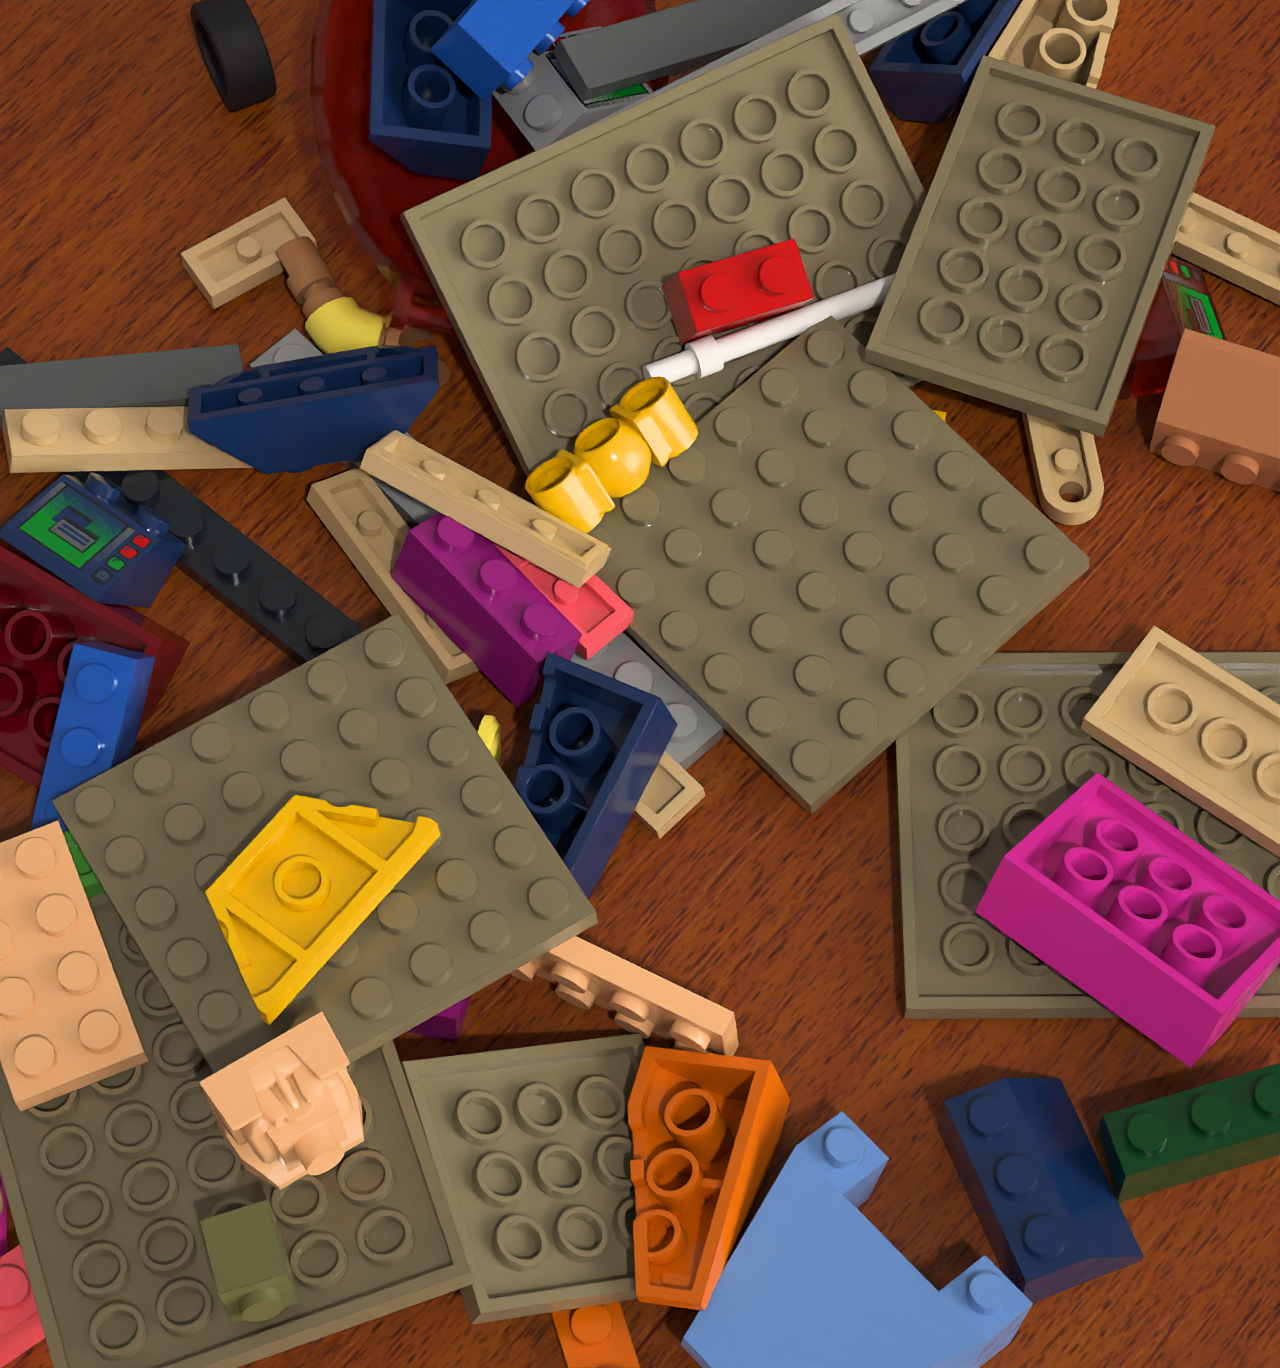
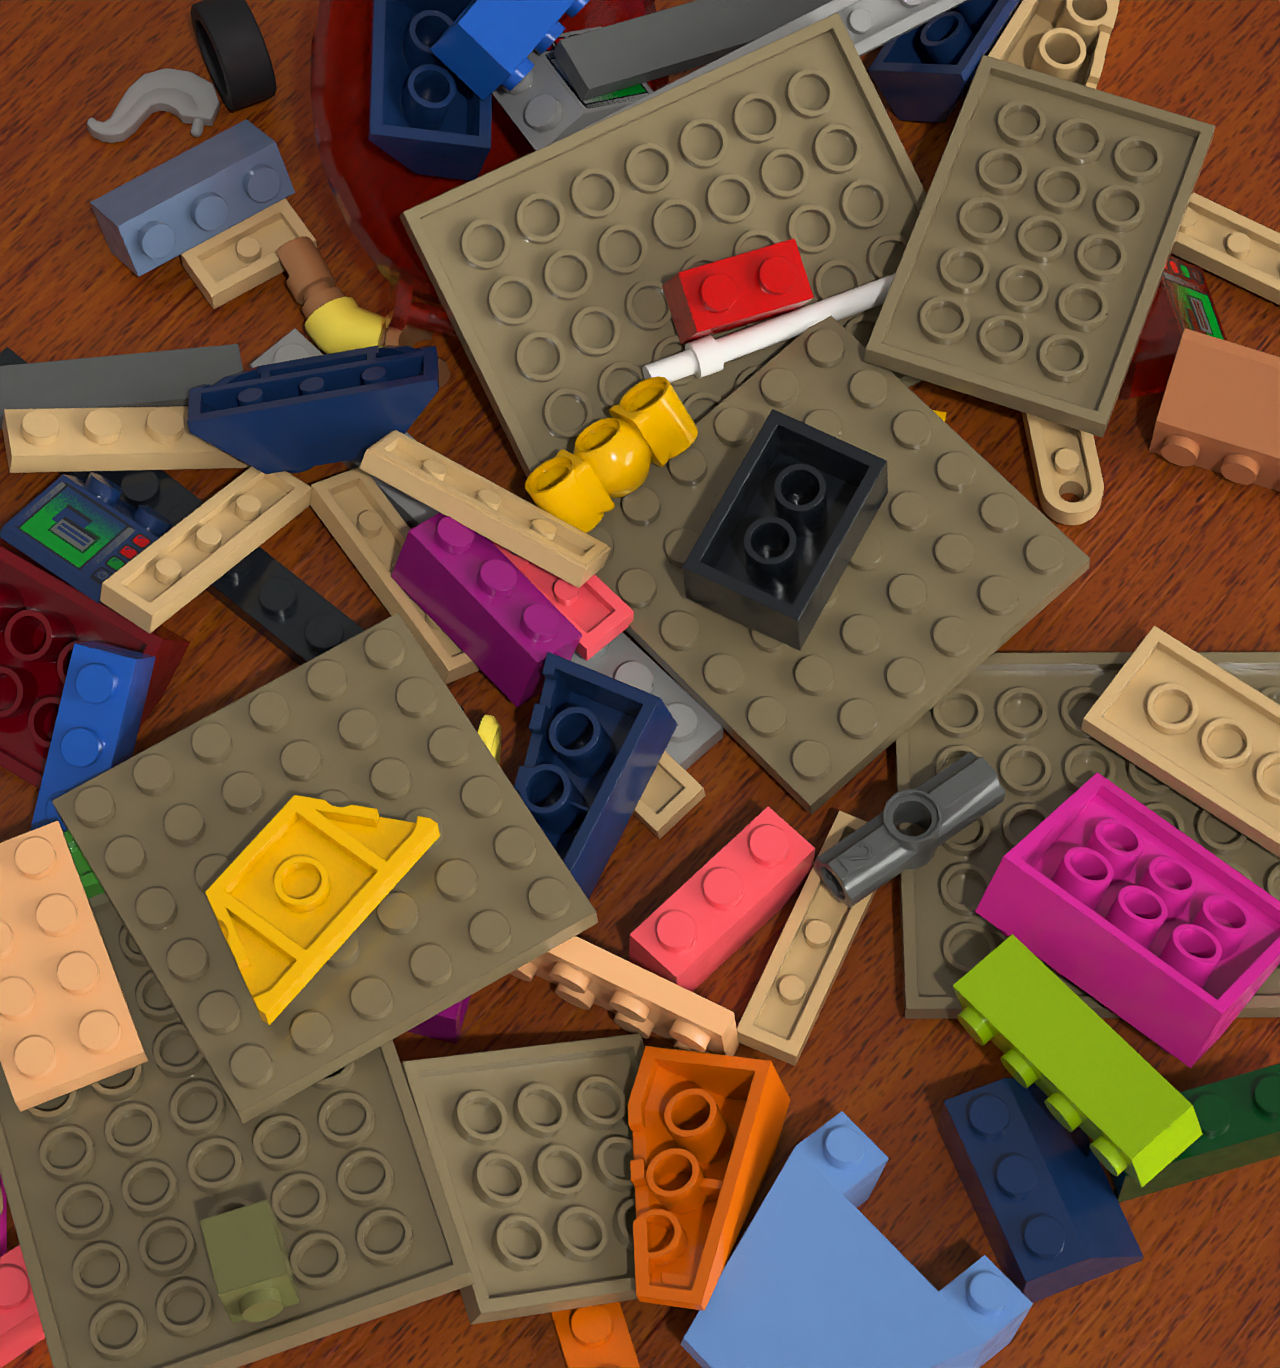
(166, 90): none -> light grey piece
(192, 197): none -> sand blue brick
(204, 546): none -> tan plate
(288, 1105): light nougat brick -> none
(724, 902): none -> coral brick
(785, 529): none -> black brick
(803, 963): none -> tan plate
(882, 852): none -> dark grey piece
(1077, 1061): none -> lime brick

